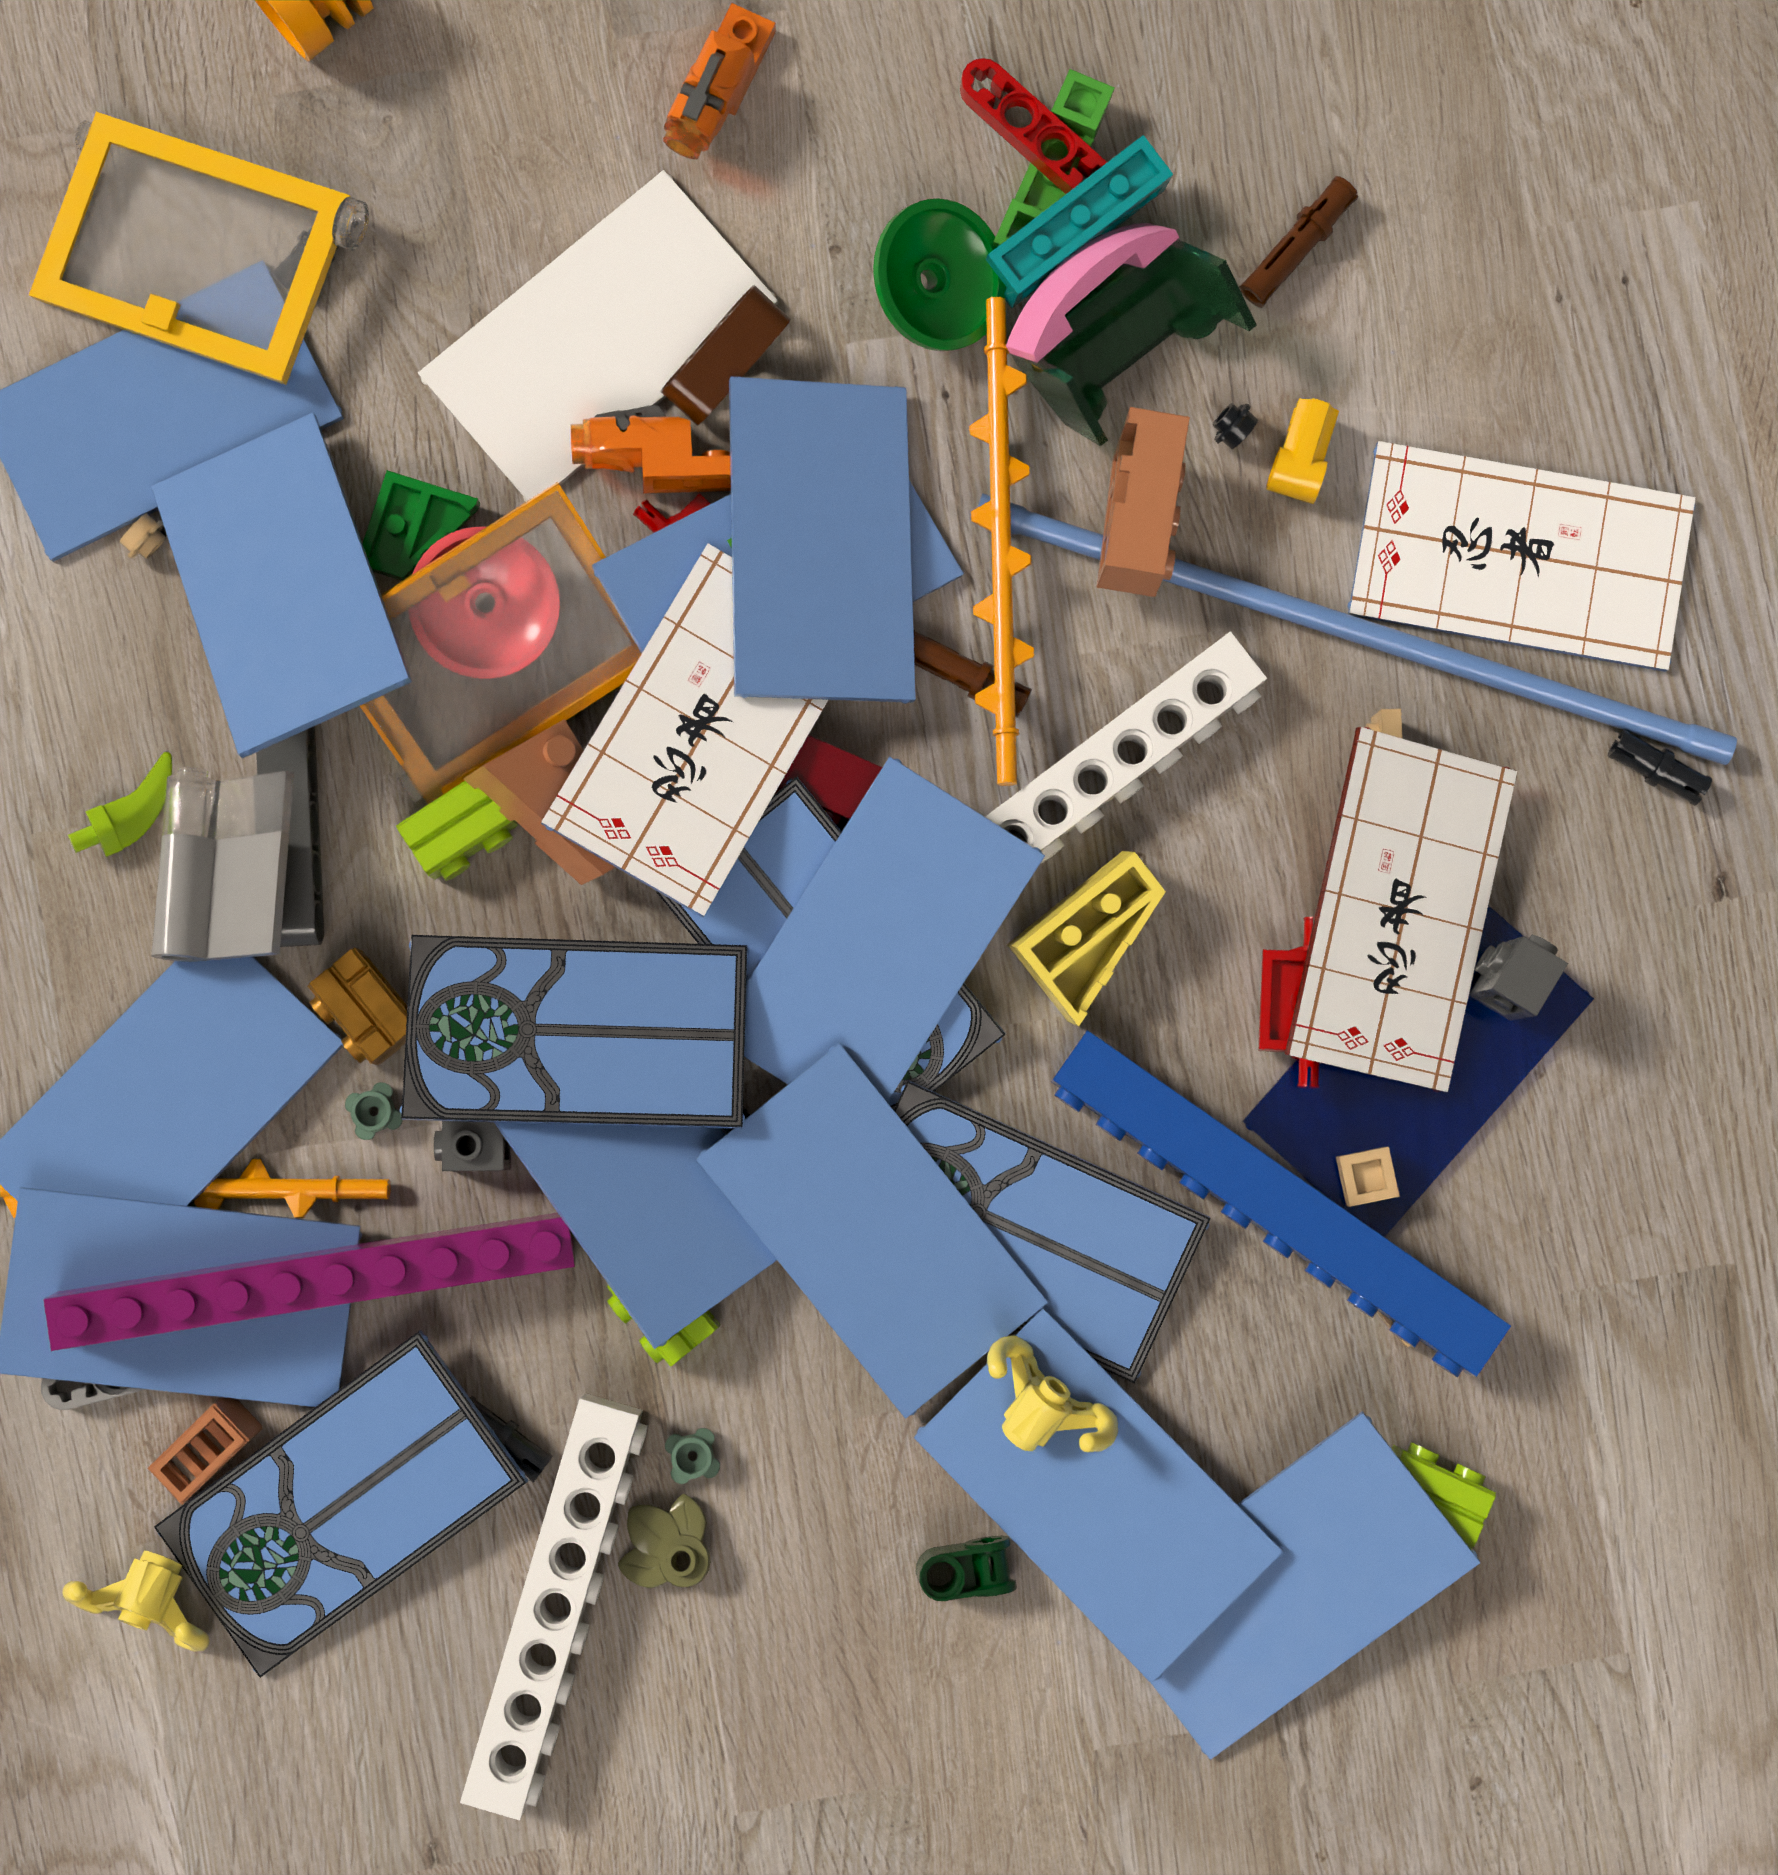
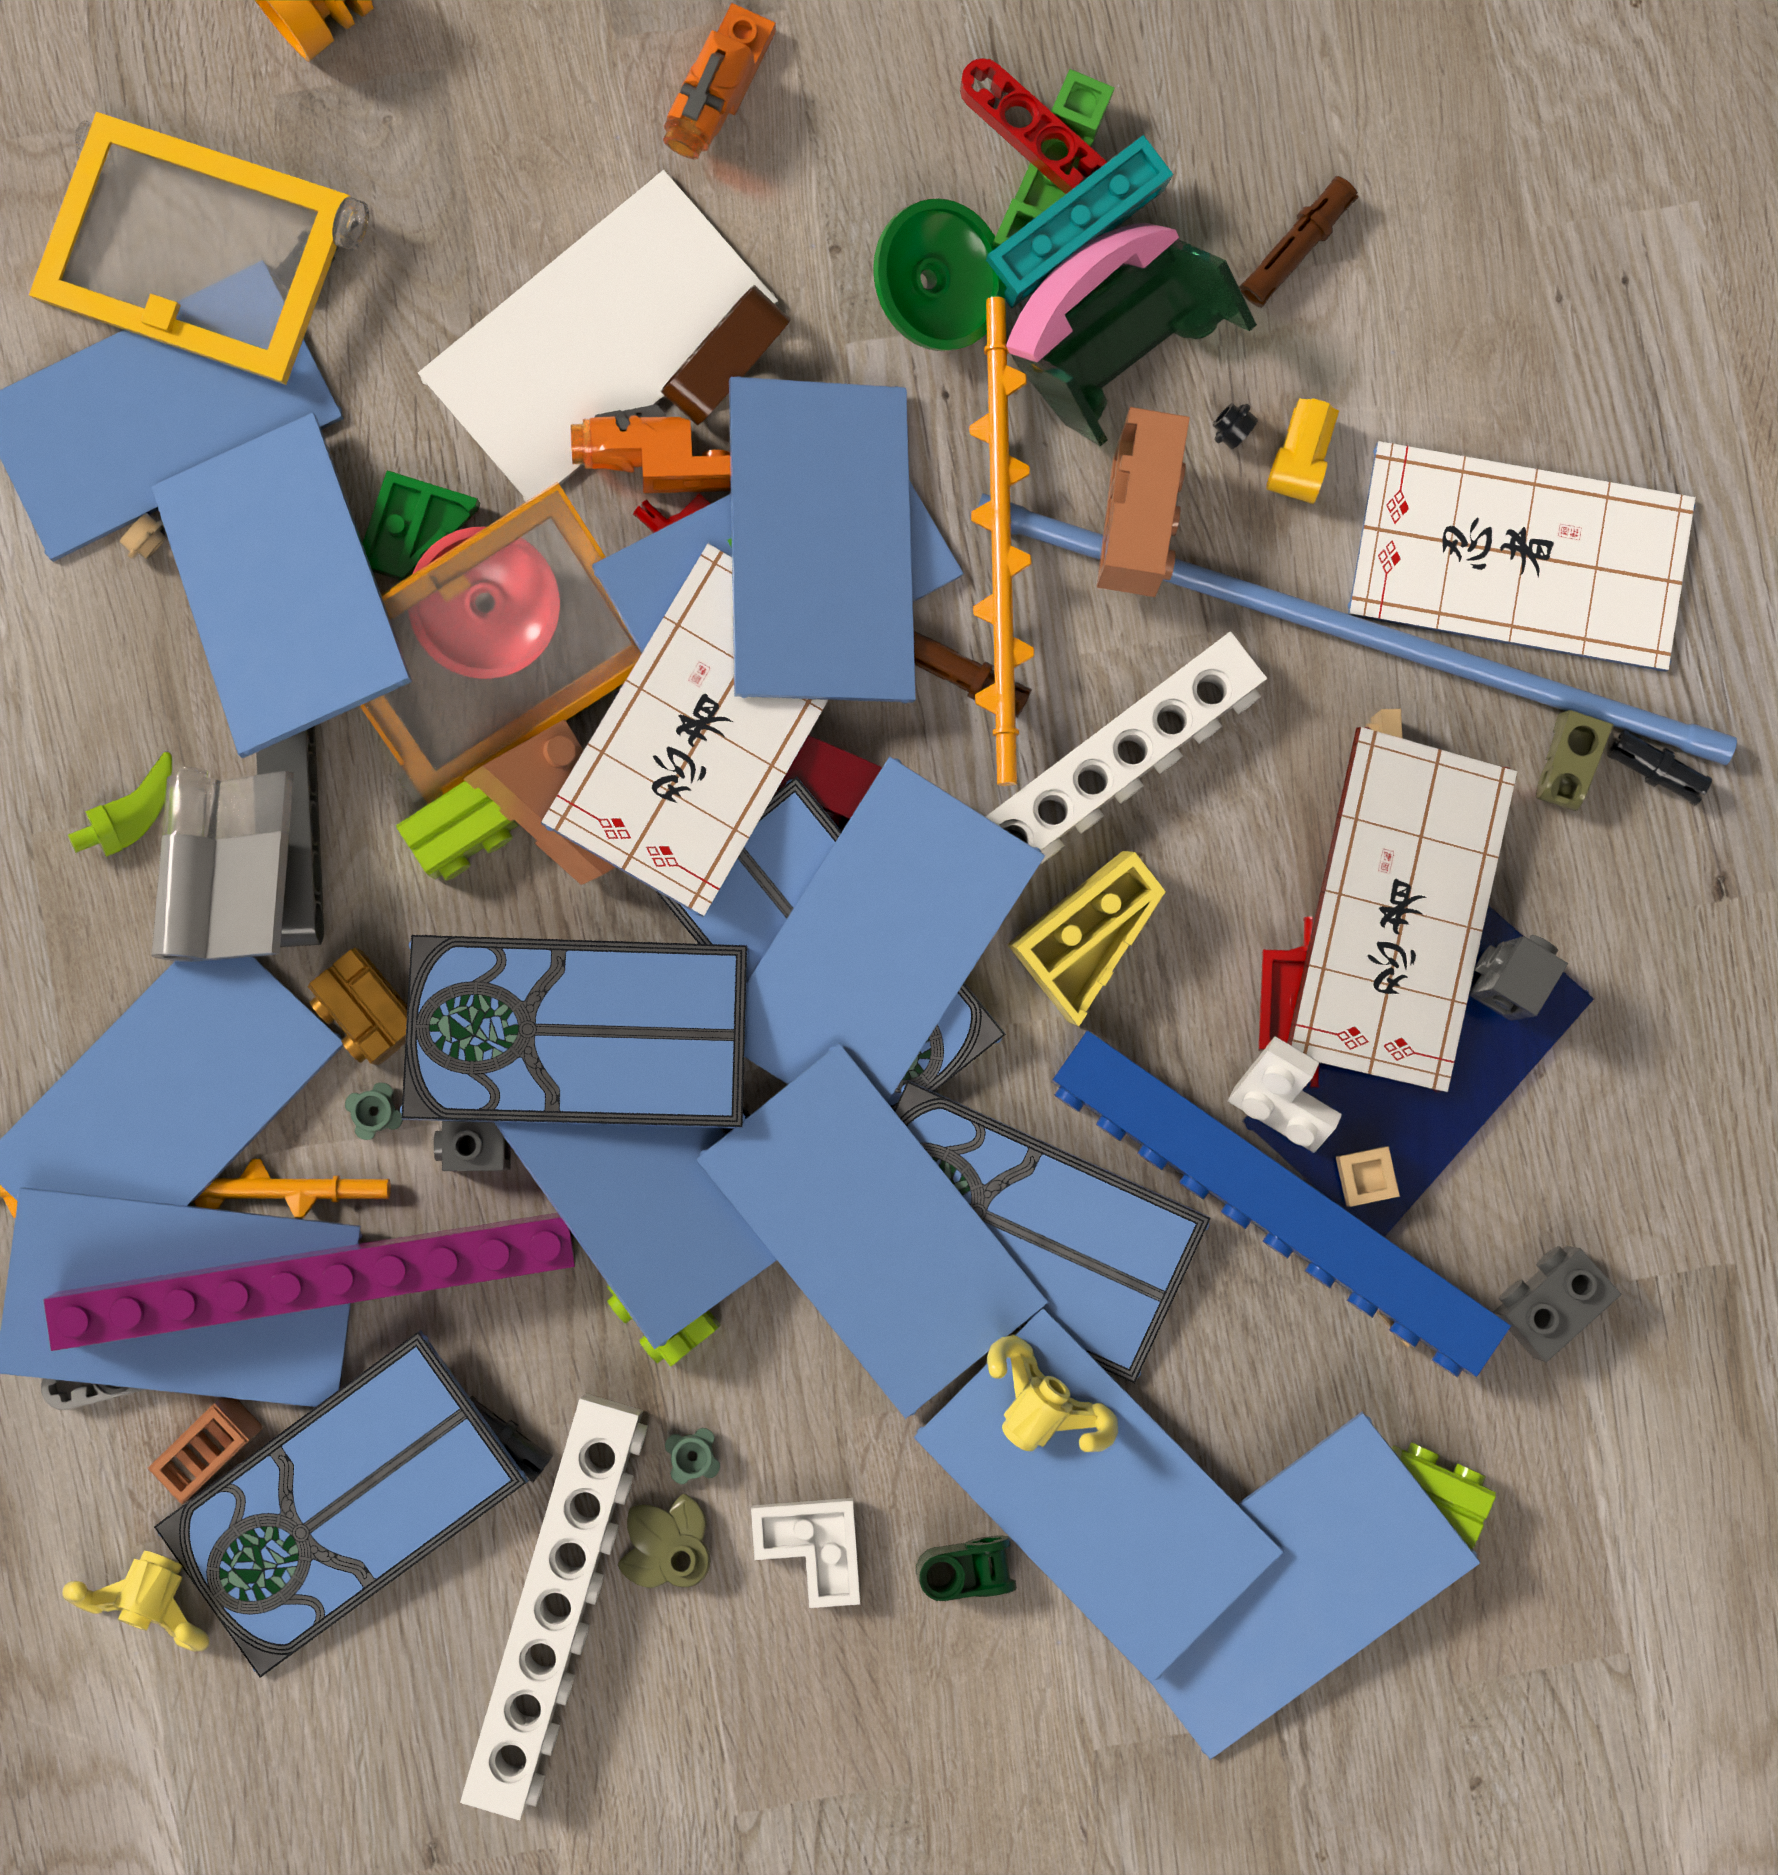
(821, 1533): none -> white plate
(1275, 1096): none -> white plate
(1556, 1301): none -> dark grey brick
(1572, 759): none -> olive leg

